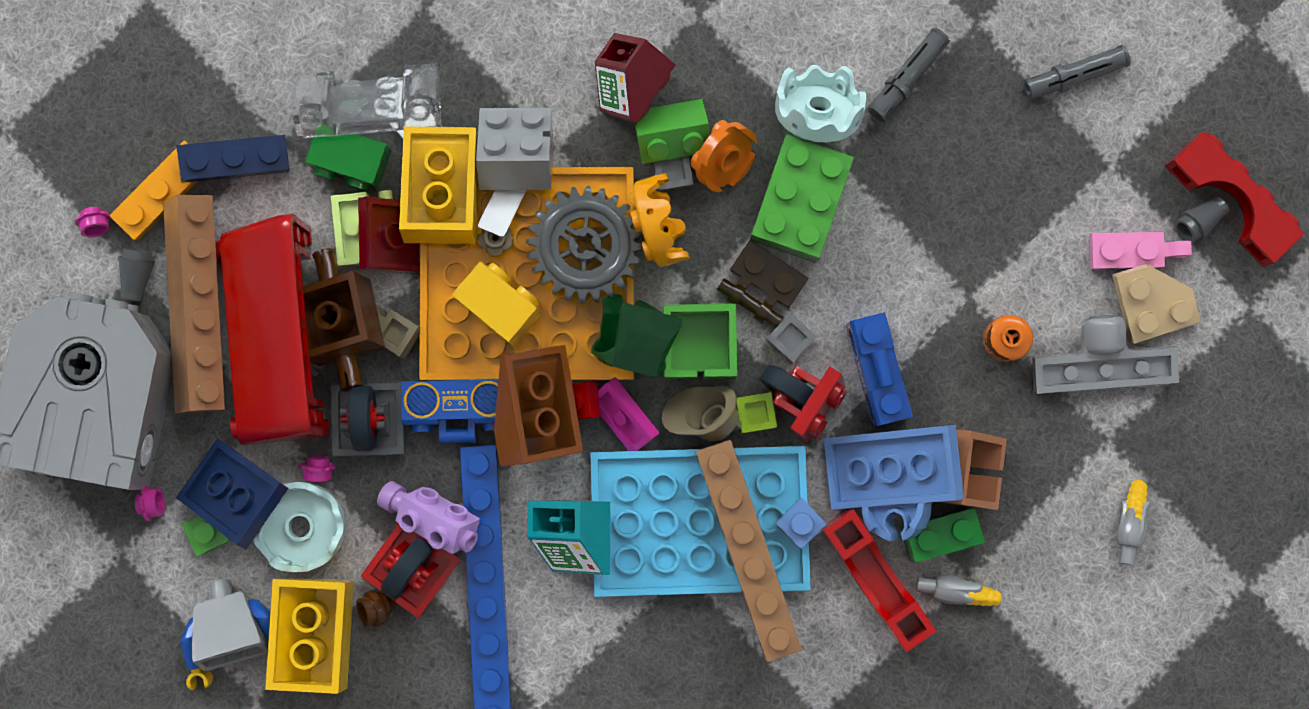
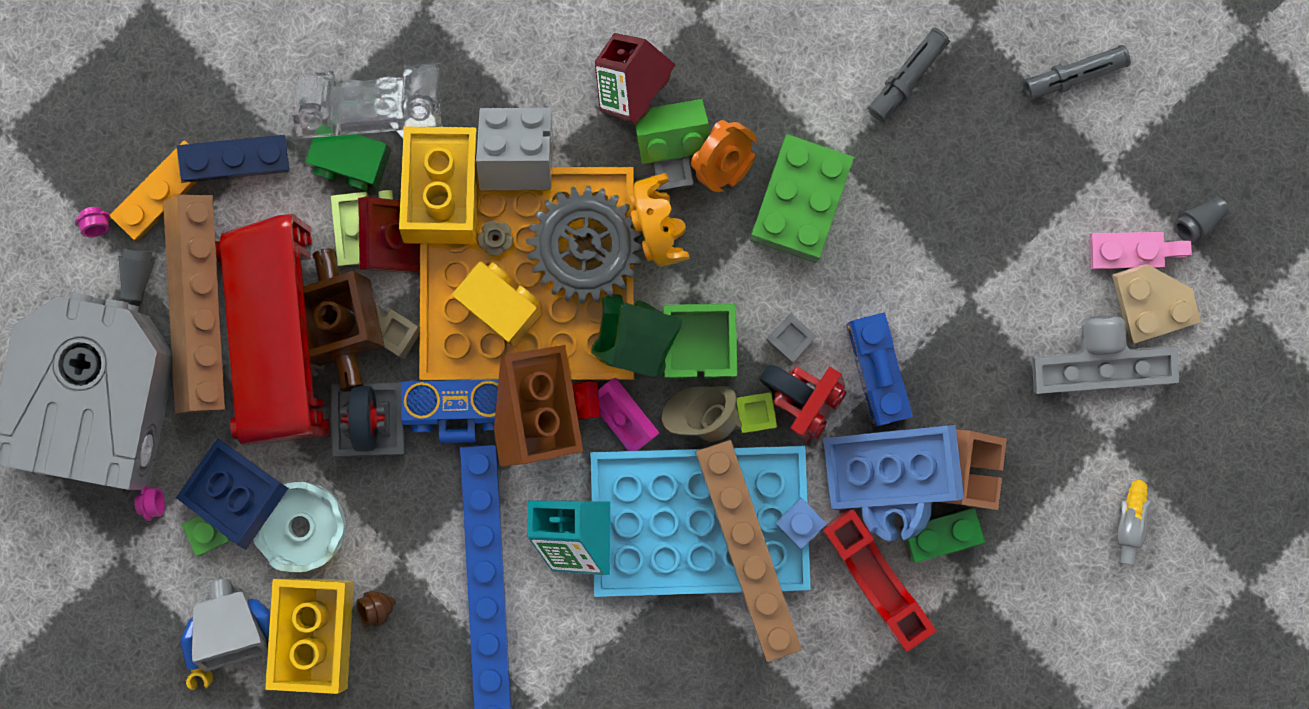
(317, 468): dark pink plate -> none
(410, 570): red plate -> none
(431, 517): lavender brick -> none
(501, 211): white sticker -> none
(768, 275): dark brown plate -> none
(832, 92): light aqua plate -> none
(955, 590): light grey piece -> none
(995, 338): orange head -> none
(1266, 228): red arch -> none

